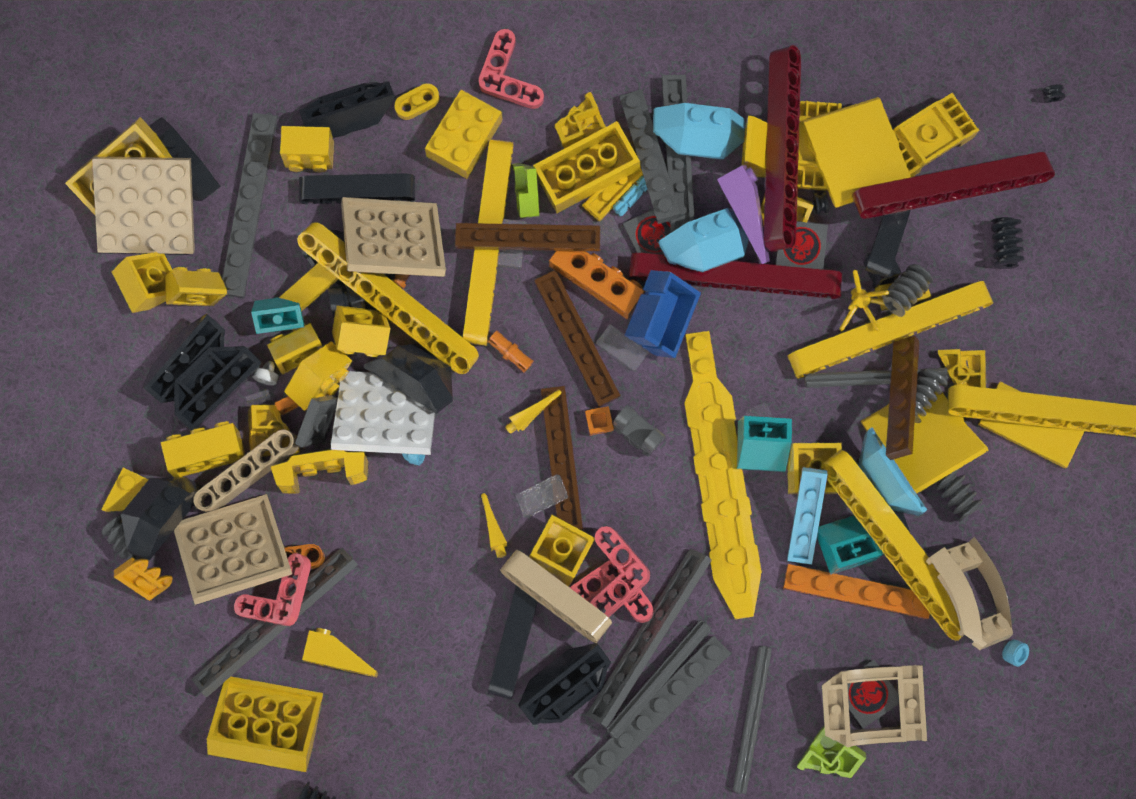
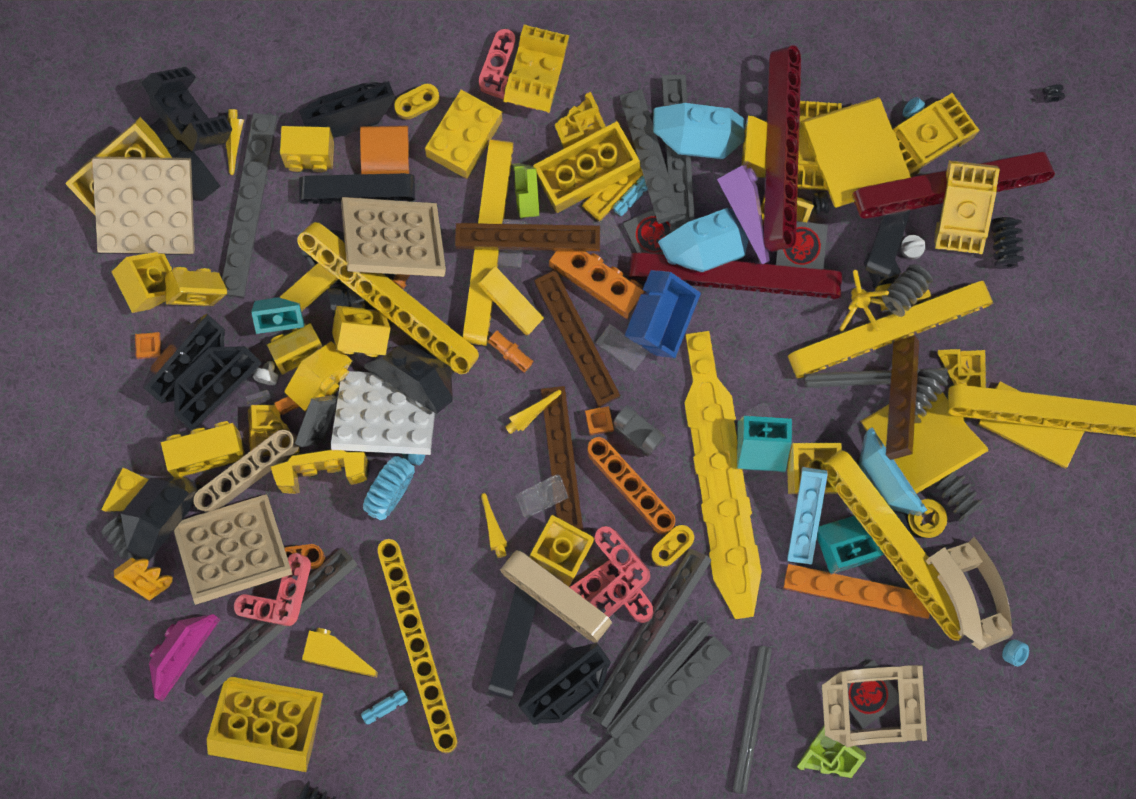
(148, 345): none -> orange tile
(177, 651): none -> dark pink wedge
(181, 112): none -> black plate
(233, 140): none -> yellow piece
(384, 149): none -> orange slope
(384, 707): none -> medium azure axle
(388, 488): none -> medium azure gear
(411, 634): none -> yellow beam
(510, 300): none -> yellow tile
(536, 68): none -> yellow plate
(627, 474): none -> orange beam
(672, 546): none -> yellow plate
(912, 247): none -> white tile
(913, 107): none -> medium azure tile
(939, 520): none -> yellow gear
(967, 207): none -> yellow plate

